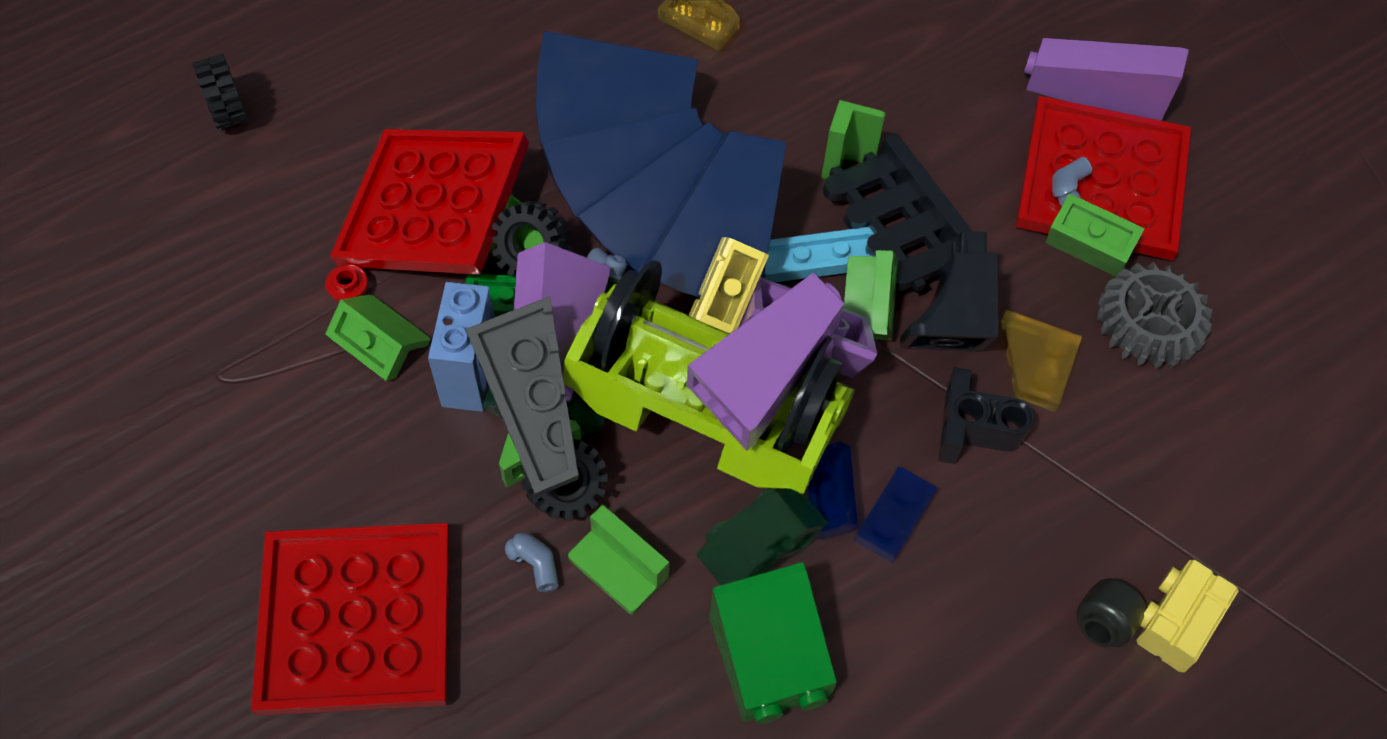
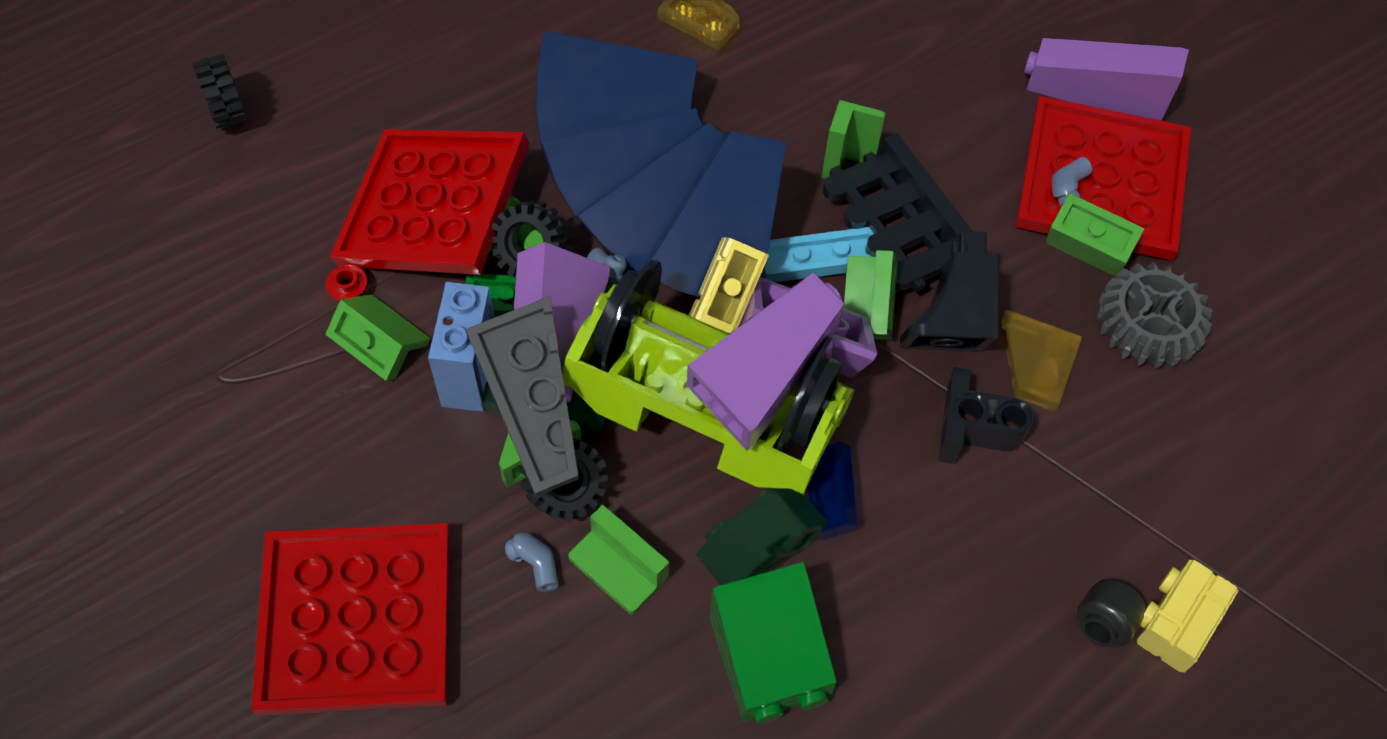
(895, 514): clear blue plate -> none

